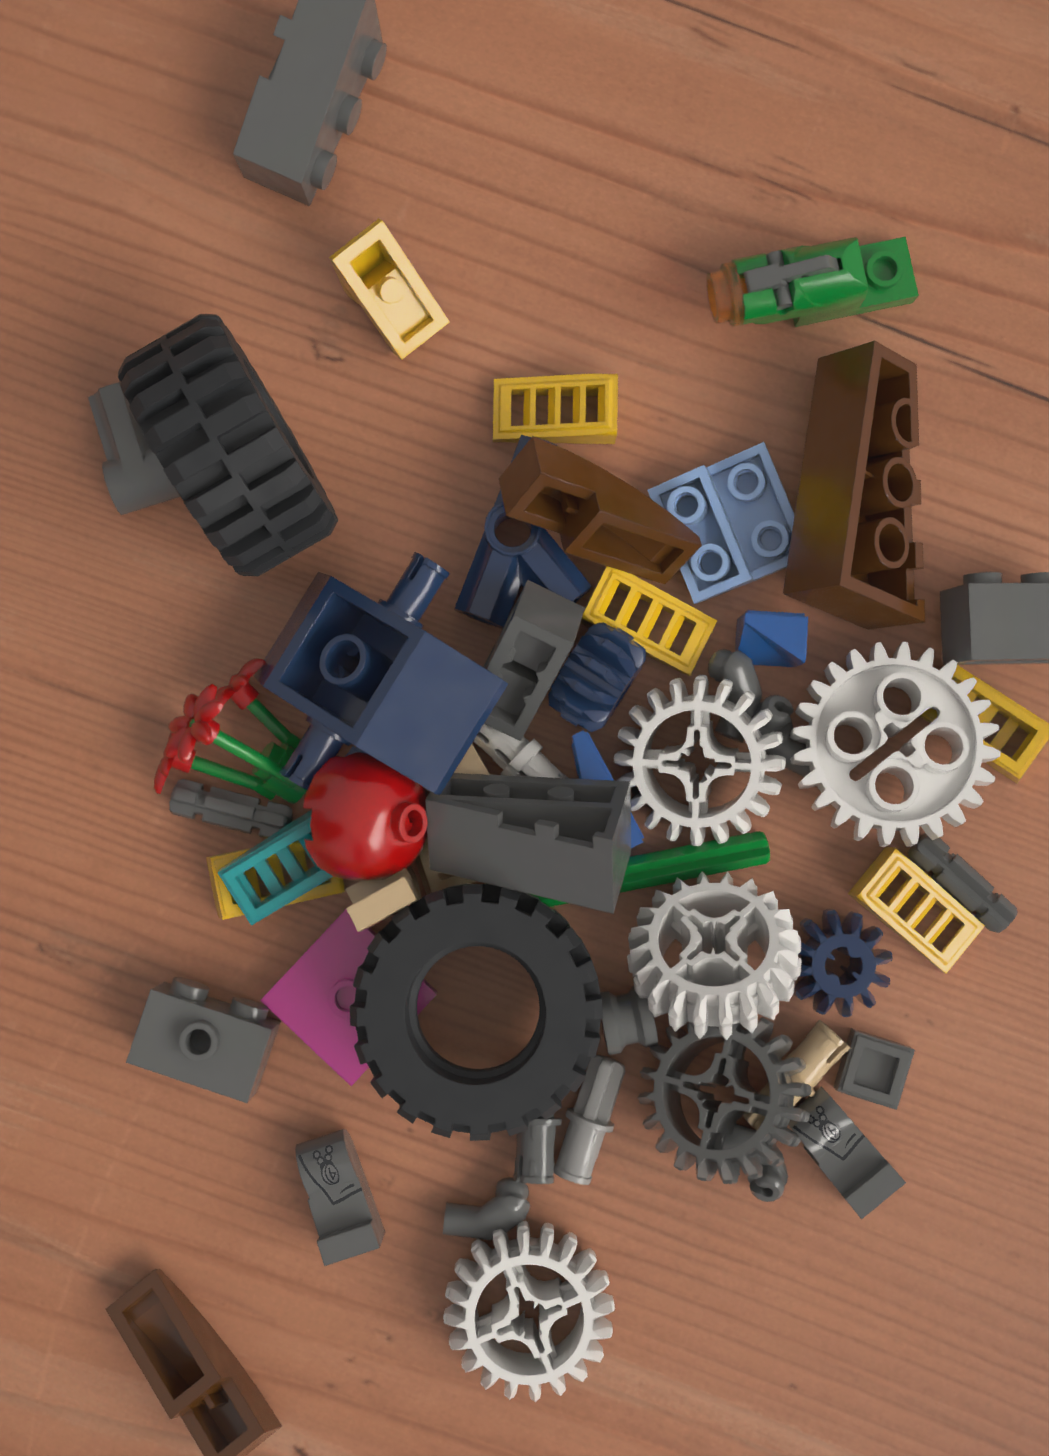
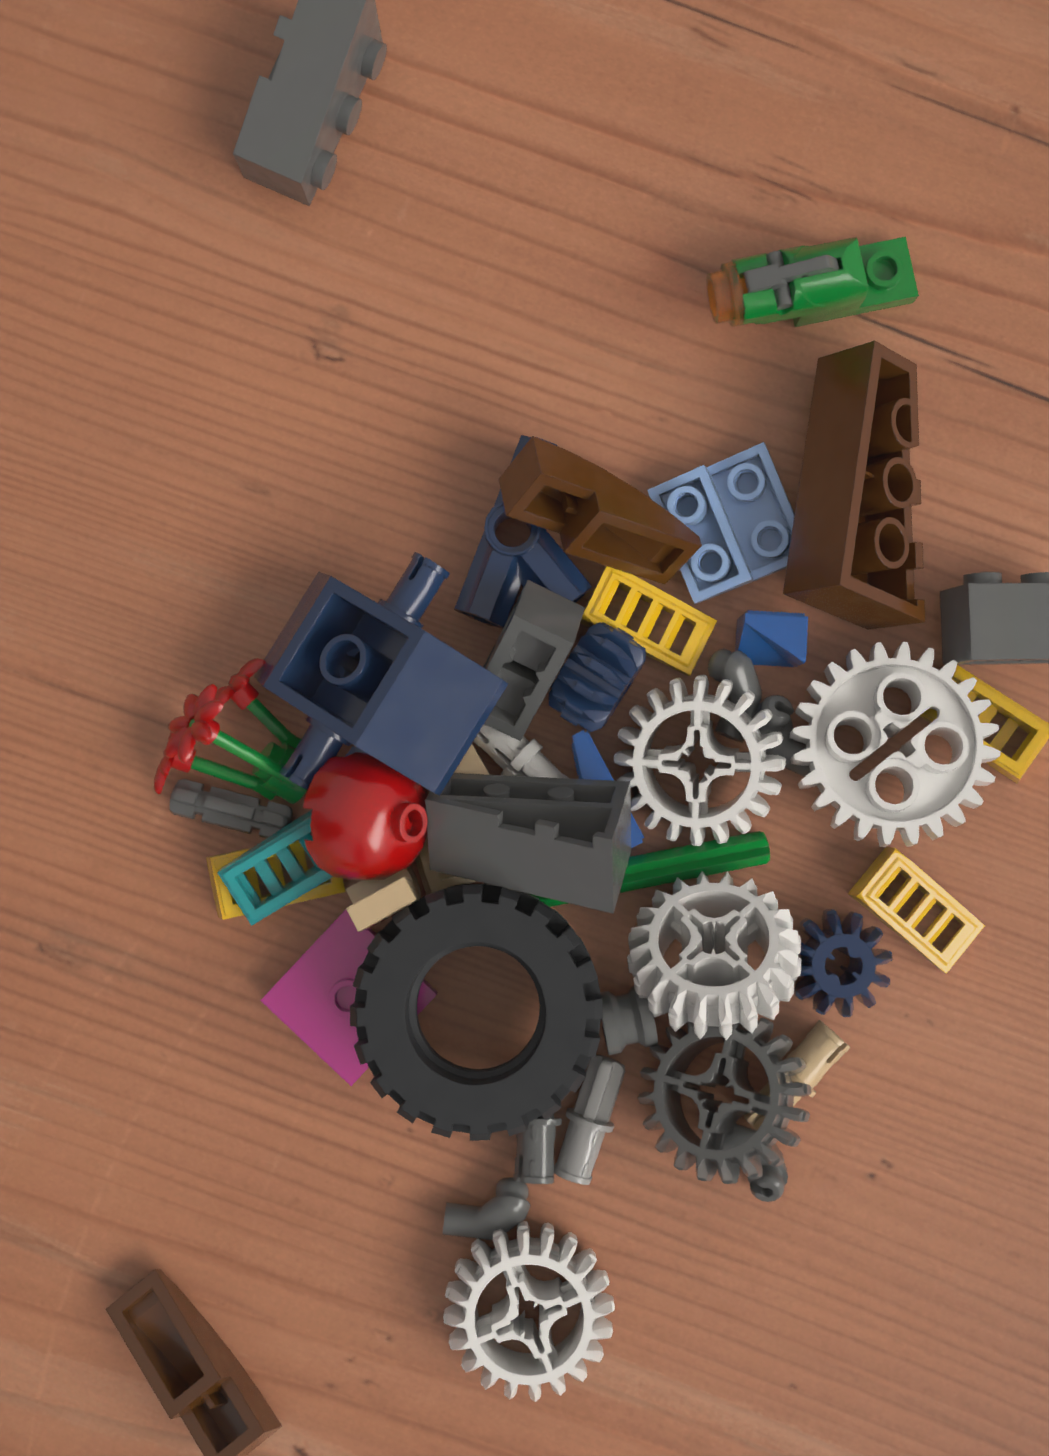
(131, 468): dark grey piece -> none
(204, 1039): dark grey brick -> none
(226, 446): black tyre -> none
(339, 1197): dark grey leg -> none
(388, 289): yellow slope -> none
(575, 385): yellow slope -> none
(845, 1154): dark grey leg -> none
(874, 1069): dark grey tile -> none
(963, 883): dark grey axle -> none

